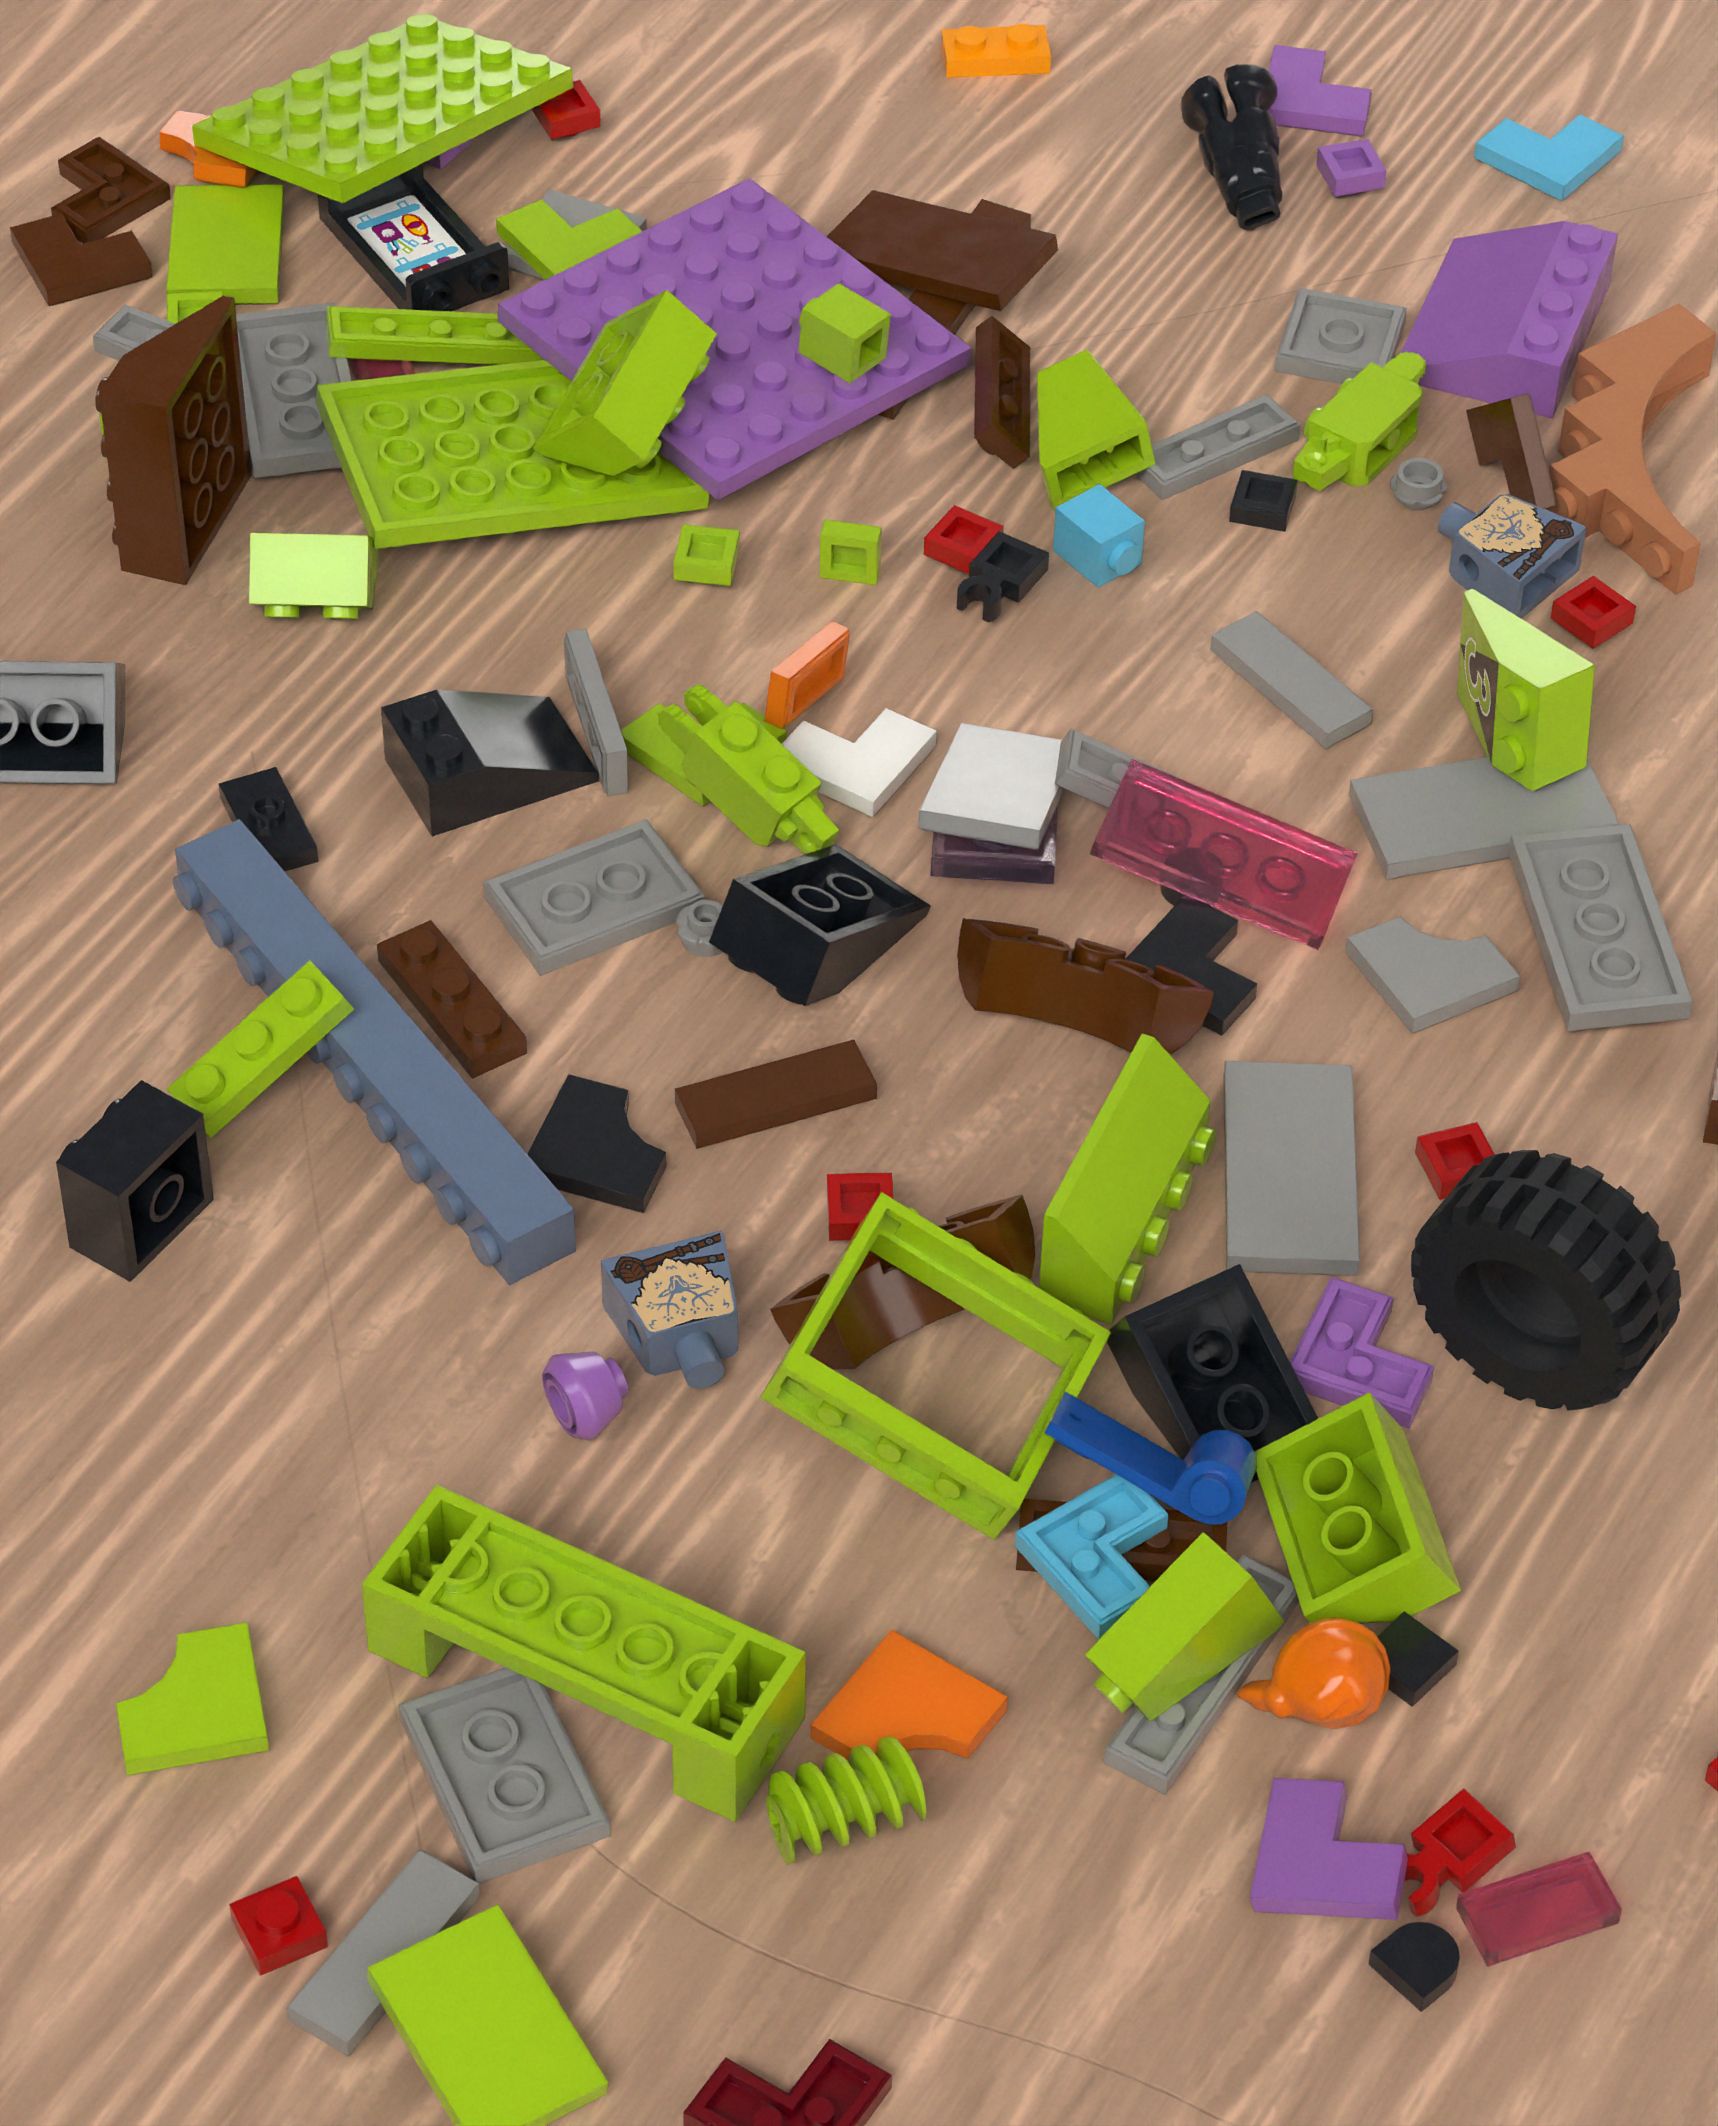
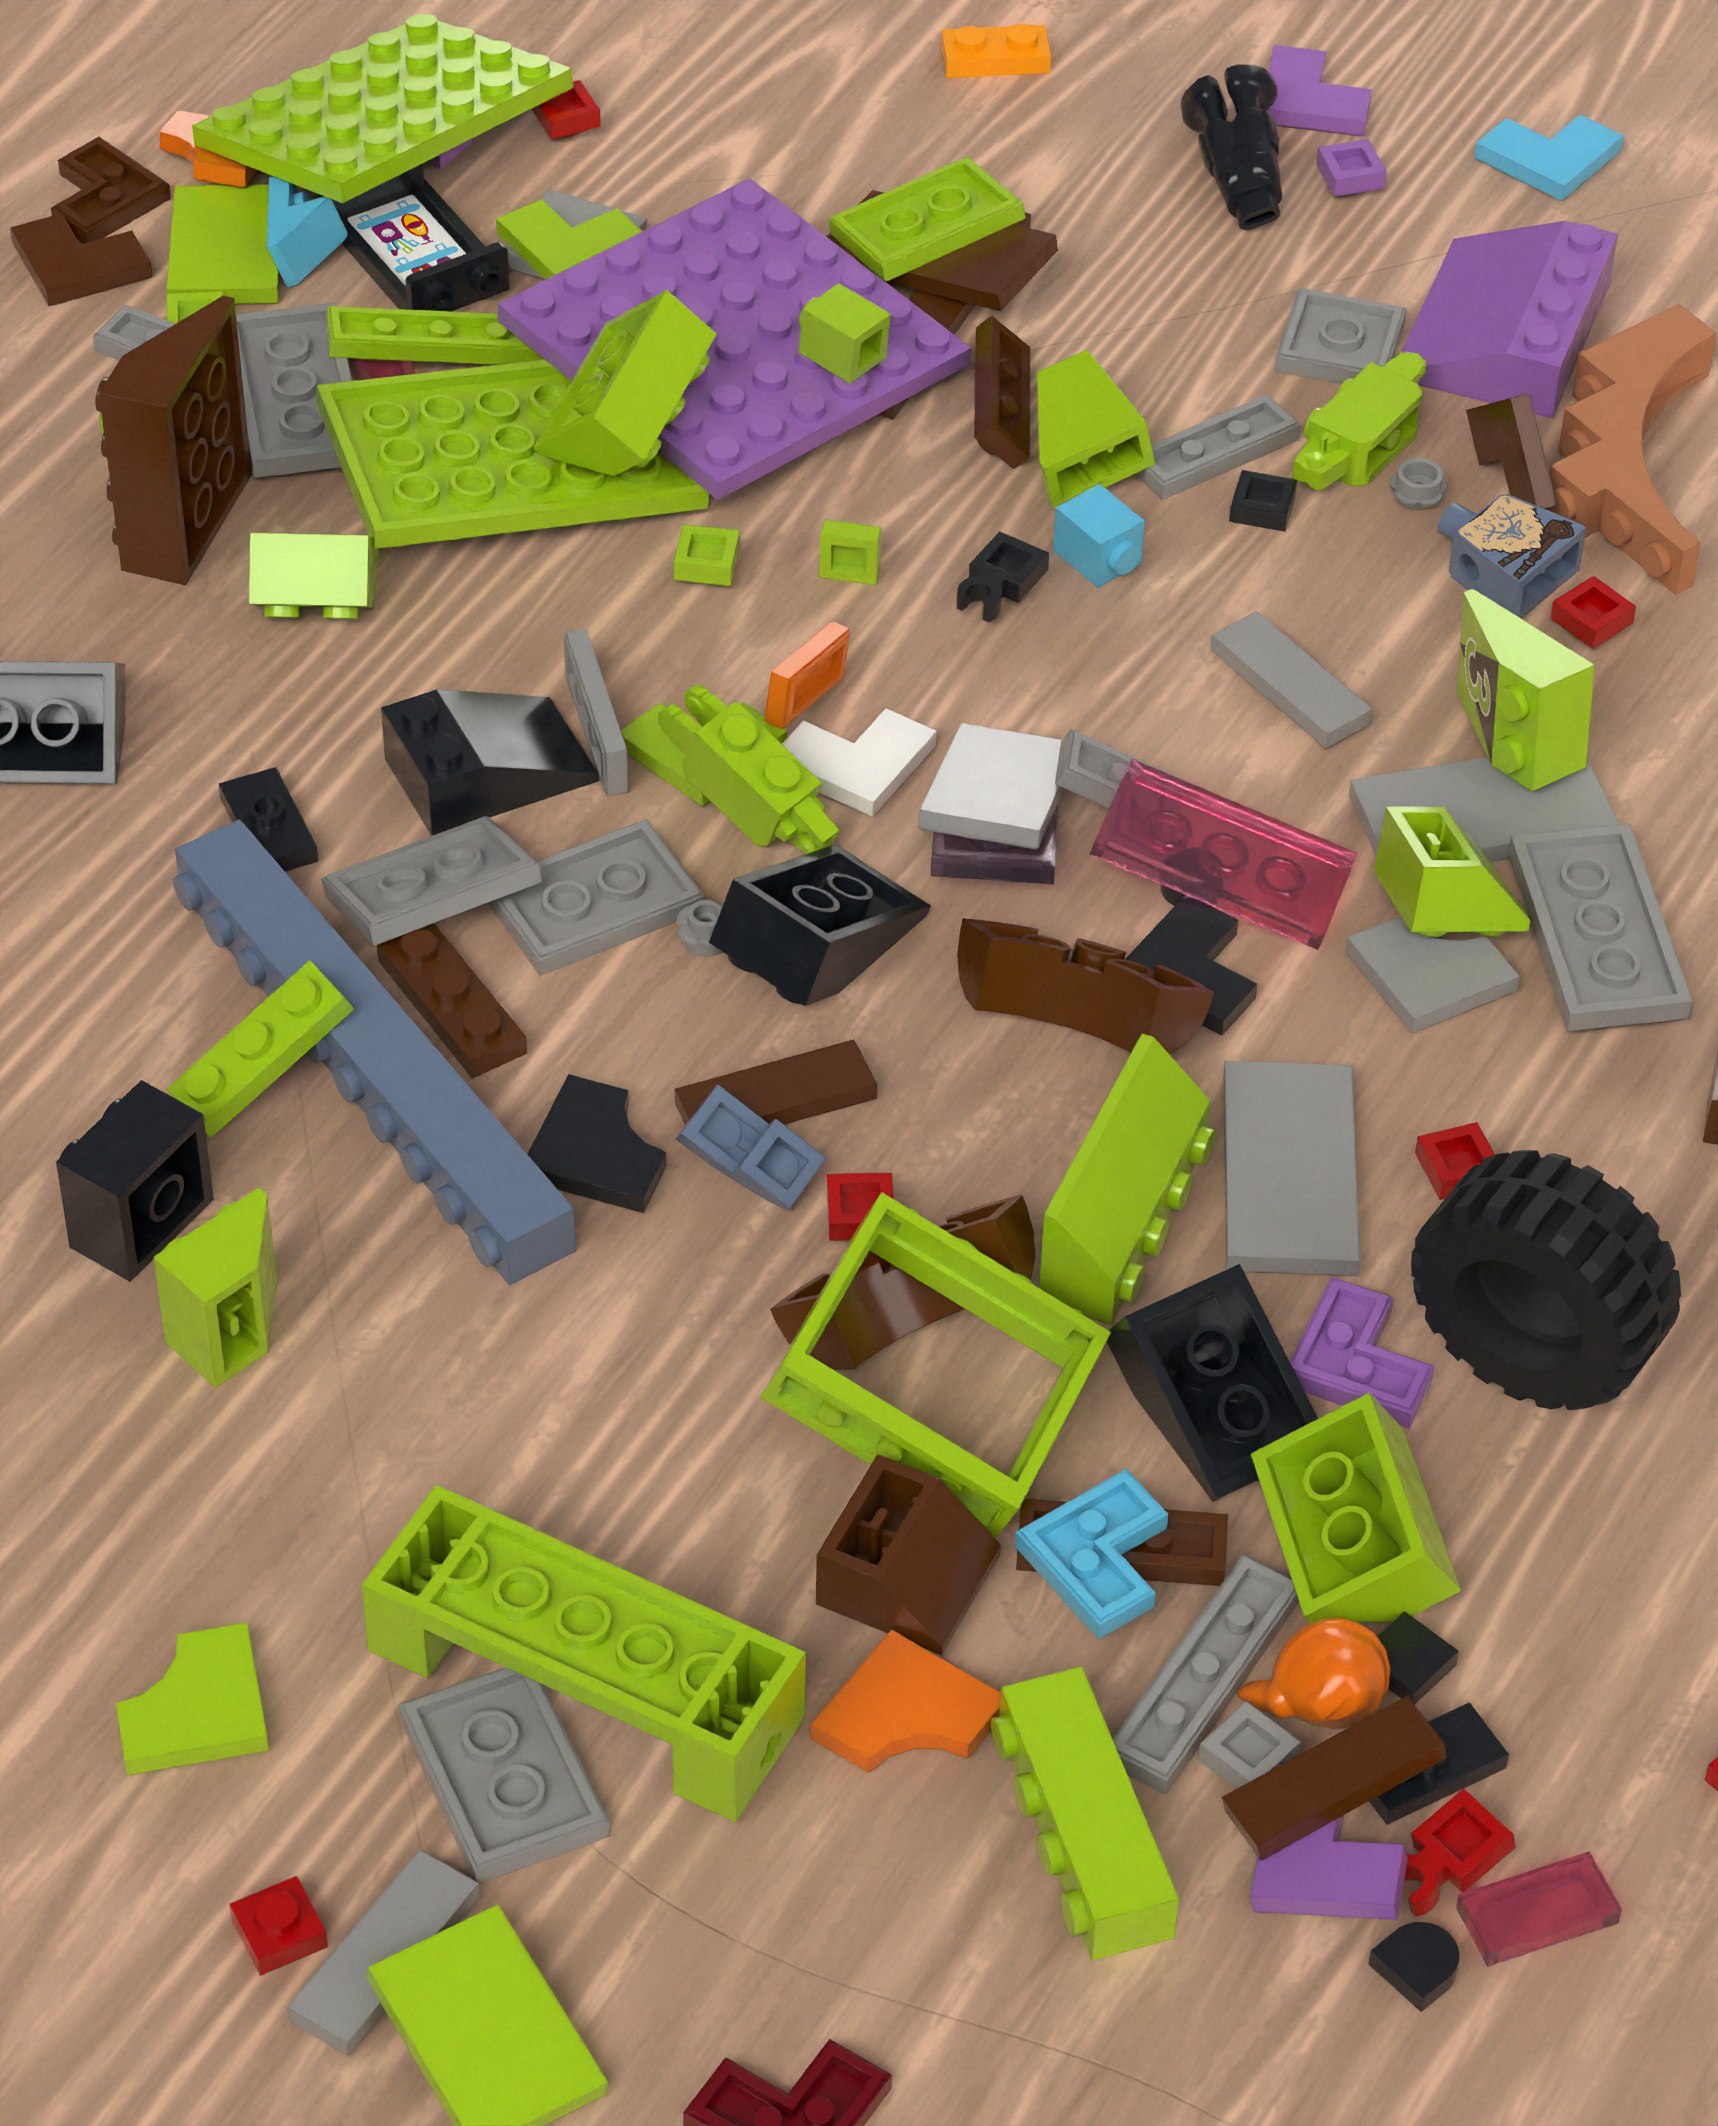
(220, 1289): none -> lime slope
(300, 230): none -> medium azure slope
(431, 880): none -> light grey tile
(584, 1392): medium lavender cone -> none
(675, 1306): sand blue torso -> none
(749, 1150): none -> sand blue slope
(843, 1795): lime piece -> none
(904, 1556): none -> reddish brown slope
(926, 218): none -> lime tile
(959, 538): red plate -> none
(1085, 1814): none -> lime brick
(1182, 1631): lime slope -> none
(1204, 1486): blue door -> none
(1247, 1746): none -> light grey plate
(1334, 1777): none -> reddish brown tile
(1442, 876): none -> lime slope
(1471, 1757): none -> black plate

